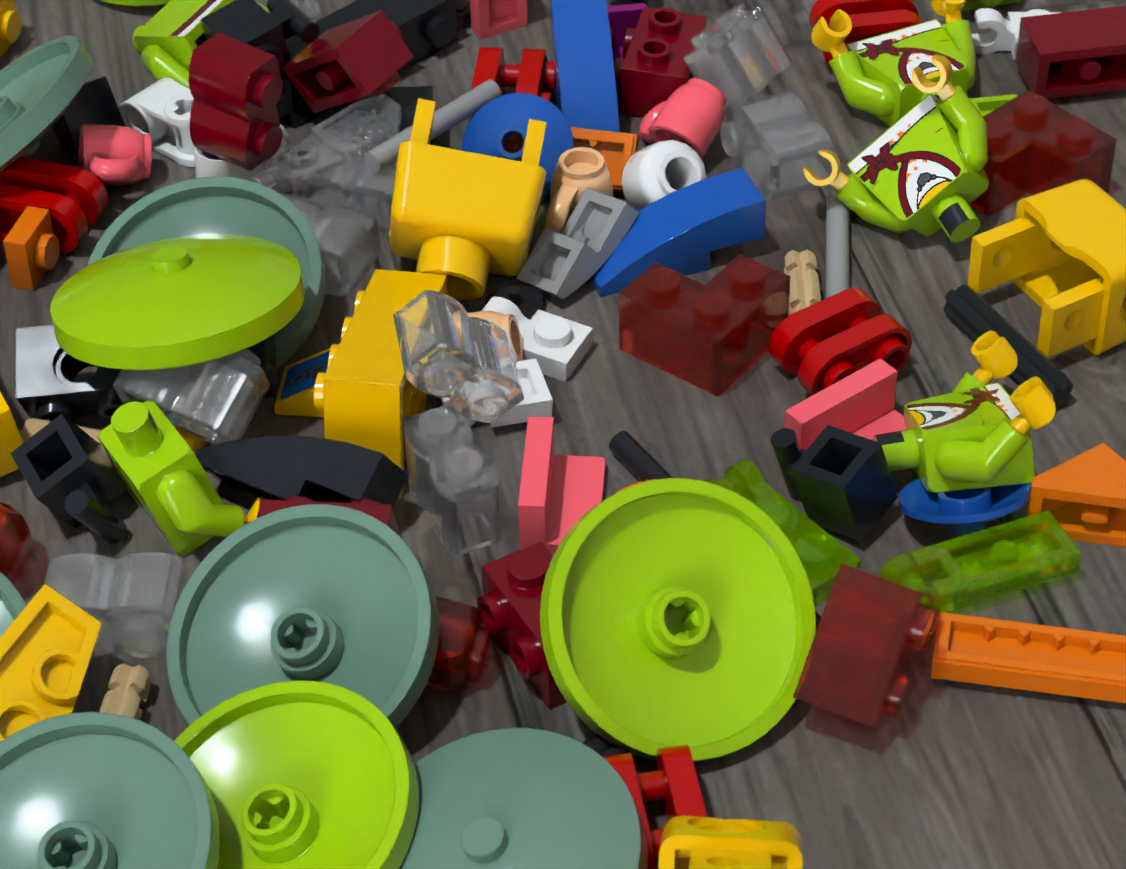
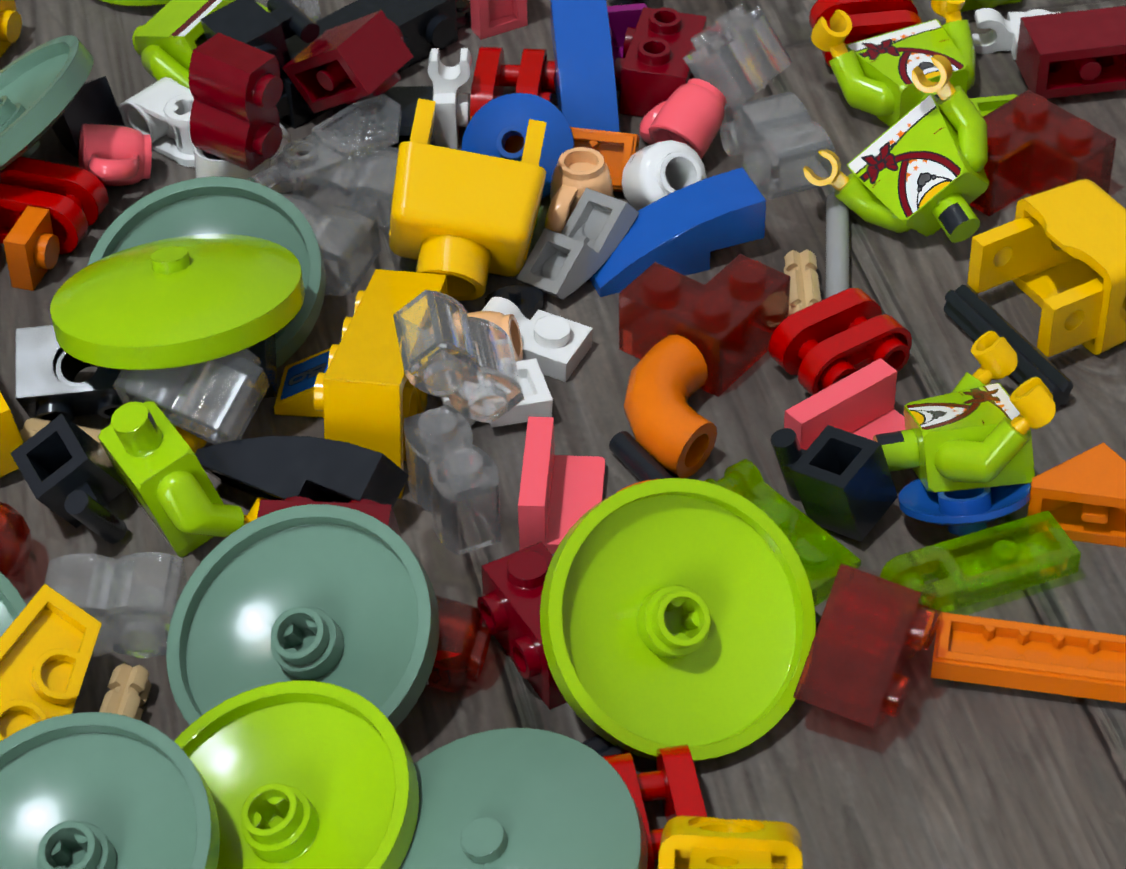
(444, 119): light grey bar -> none
(451, 107): none -> white plate
(660, 410): none -> orange cylinder

